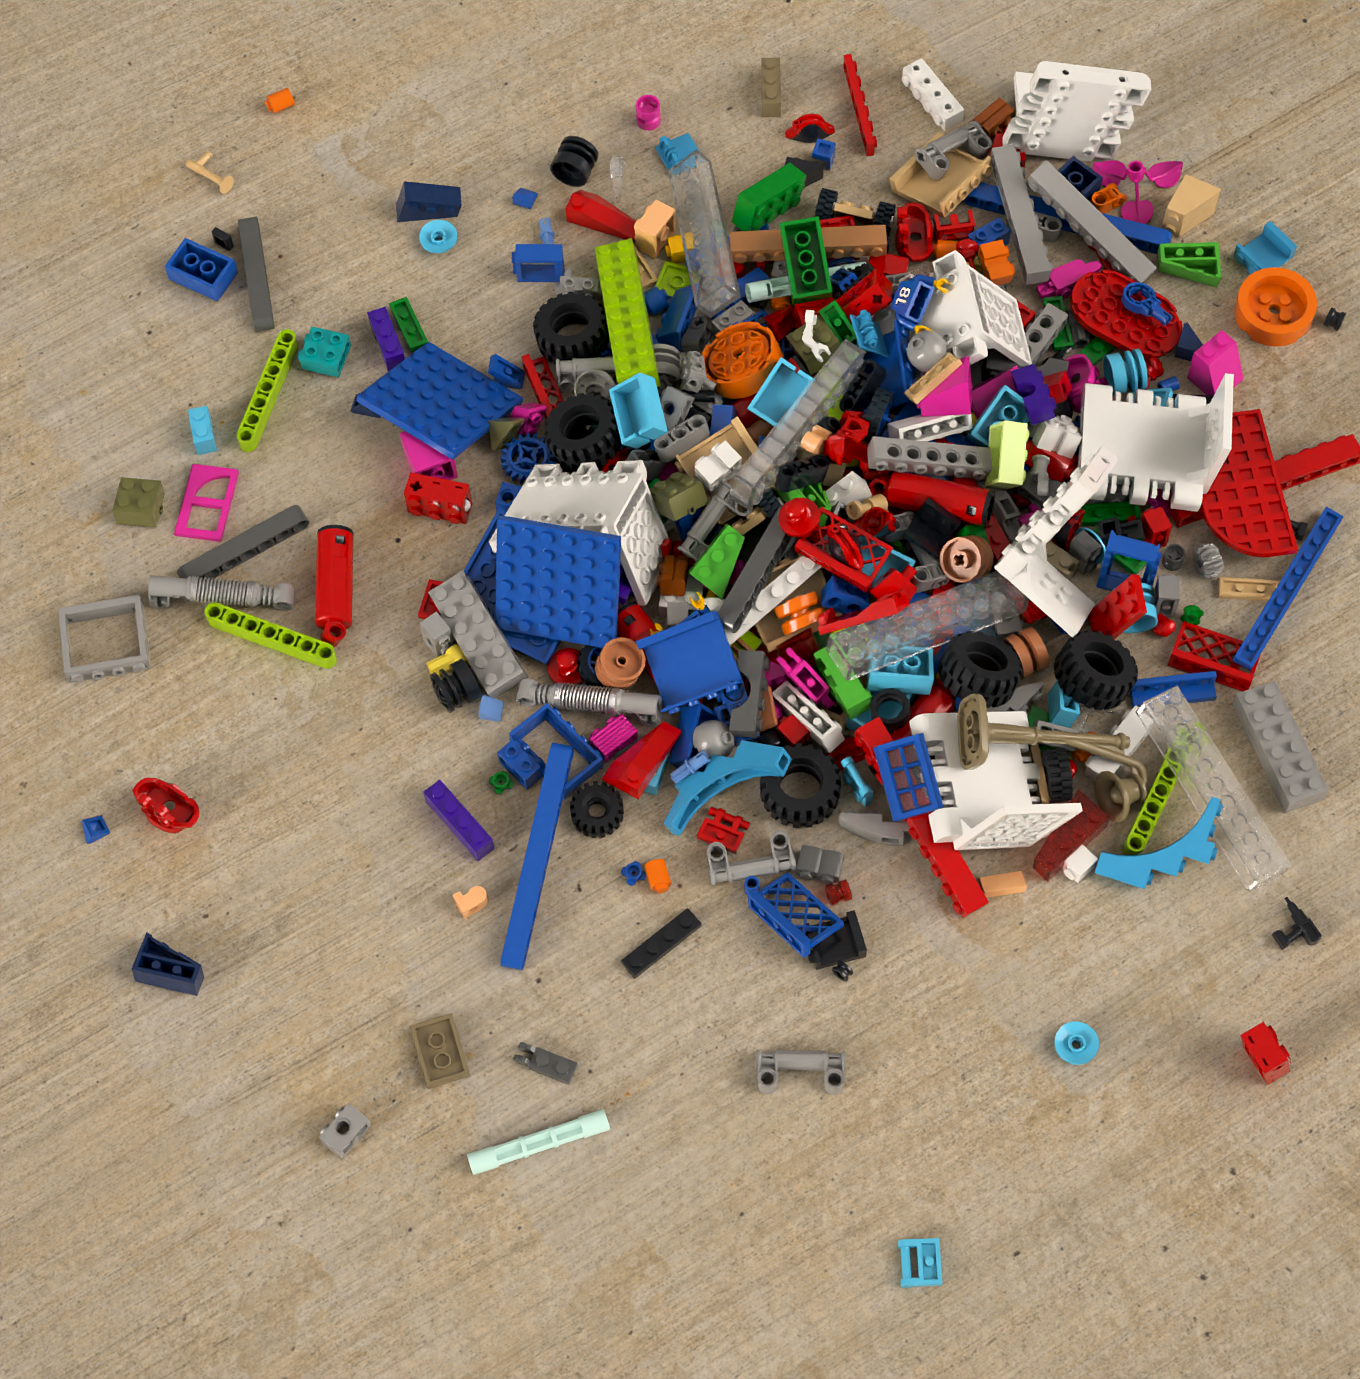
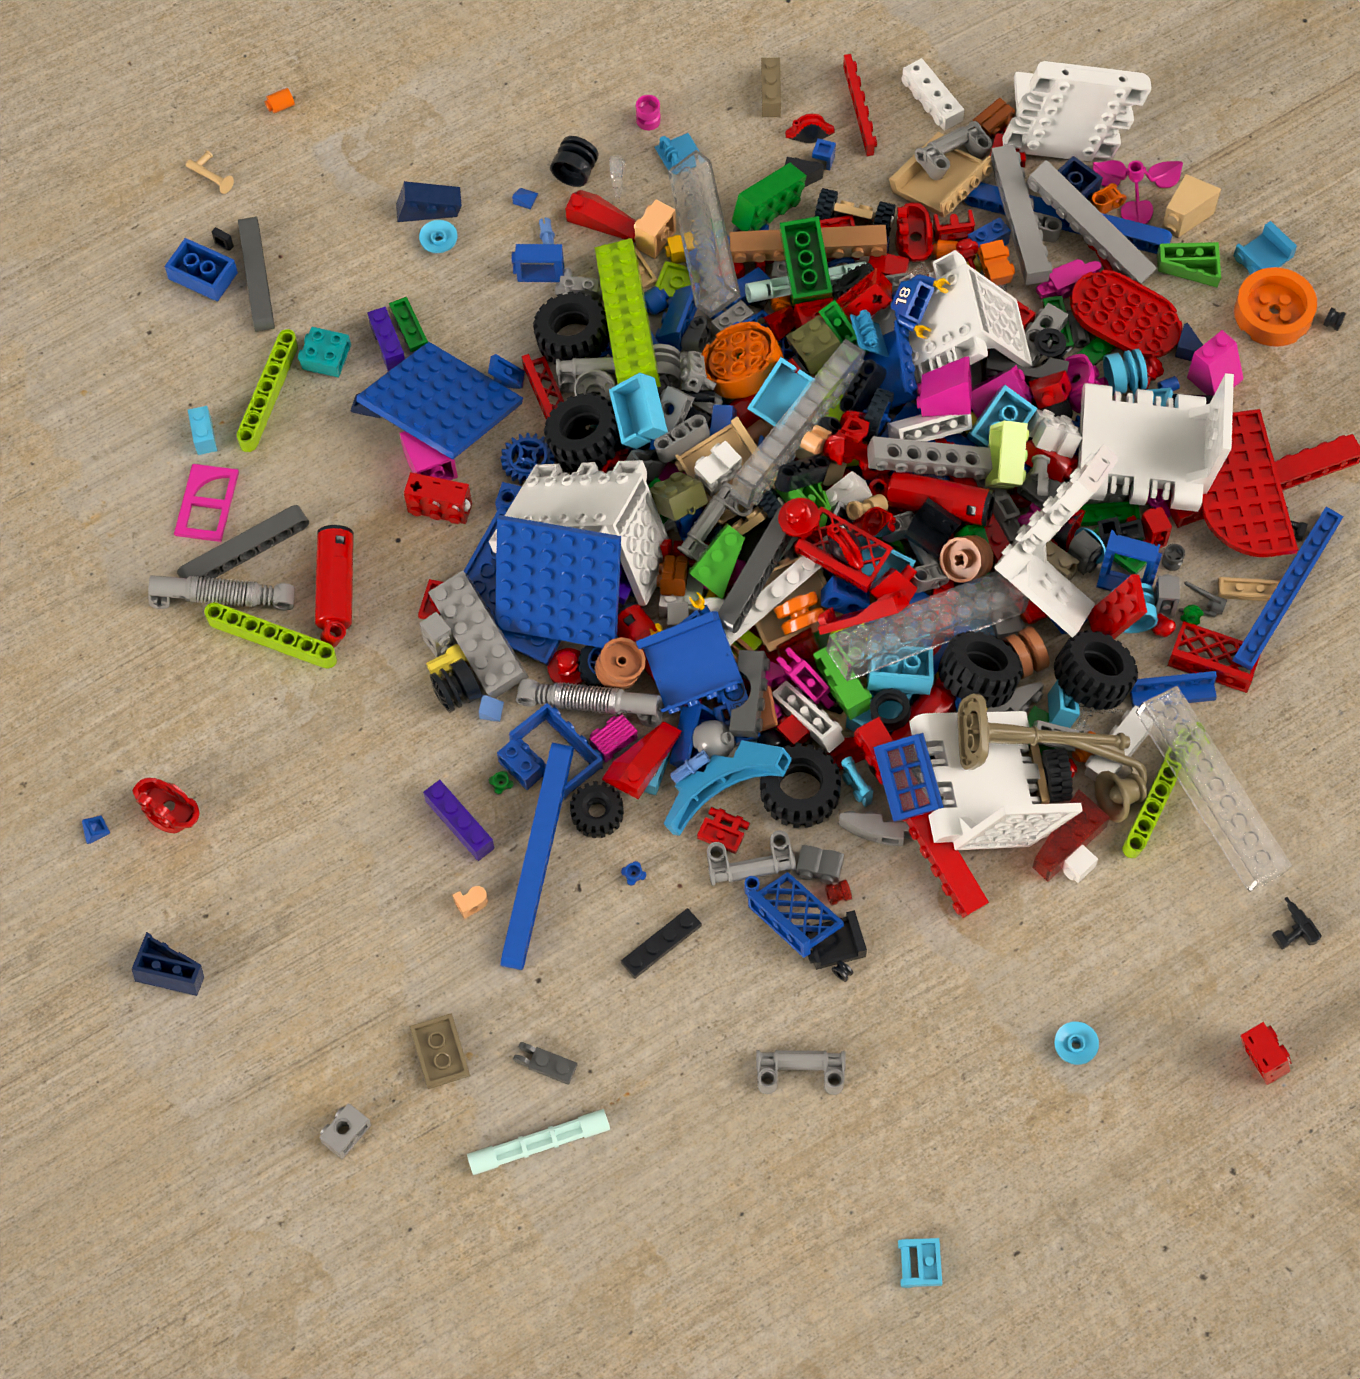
(99, 610): light grey window -> none
(138, 502): olive brick -> none
(503, 430): olive slope -> none
(533, 416): dark pink slope -> none
(658, 875): orange brick -> none
(817, 349): white piece -> none
(838, 281): blue tile -> none
(926, 350): light grey cylinder -> none
(933, 378): tan tile -> none
(1003, 884): light nougat slope -> none
(1036, 398): dark purple arch -> none
(1057, 338): none -> black gear
(1148, 307): blue pin -> none
(1194, 845): dark azure arch -> none
(1208, 560): light grey gear -> none
(1215, 602): none -> dark grey plant
(1280, 747): light grey brick -> none

